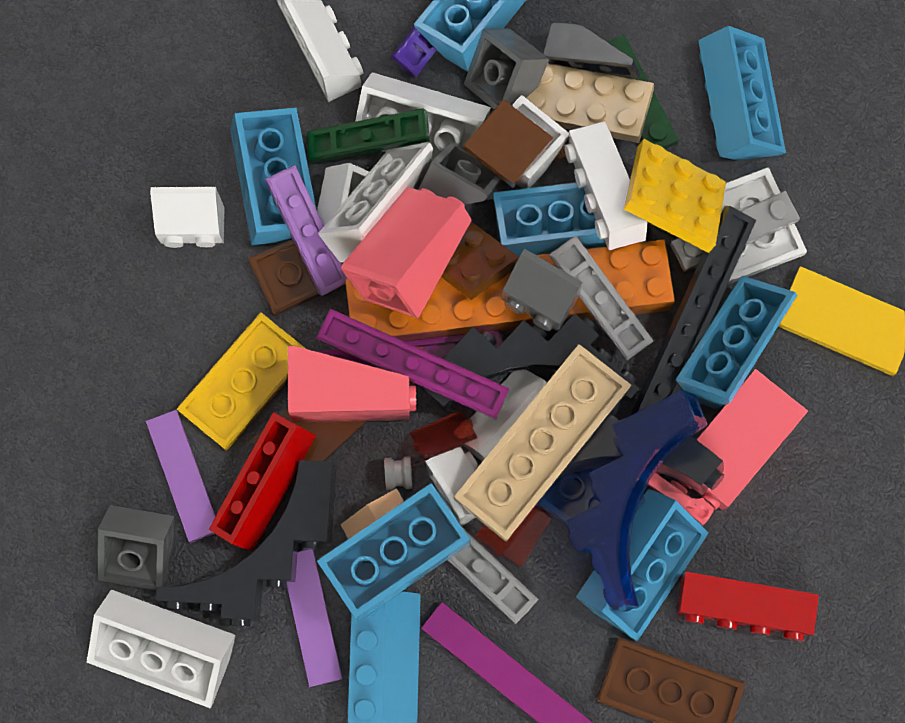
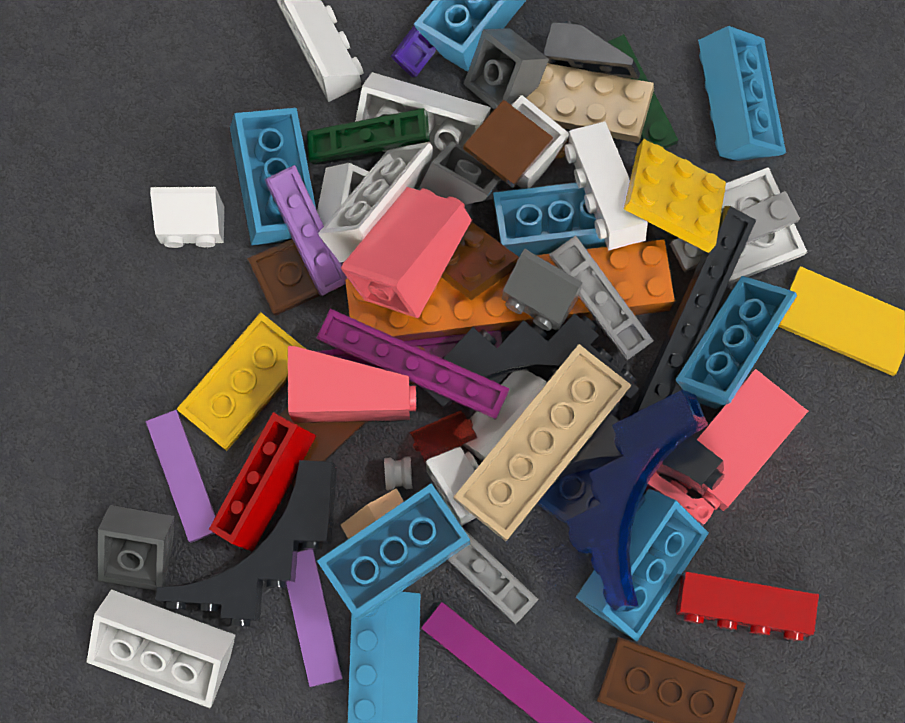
(521, 541): clear red piece -> none

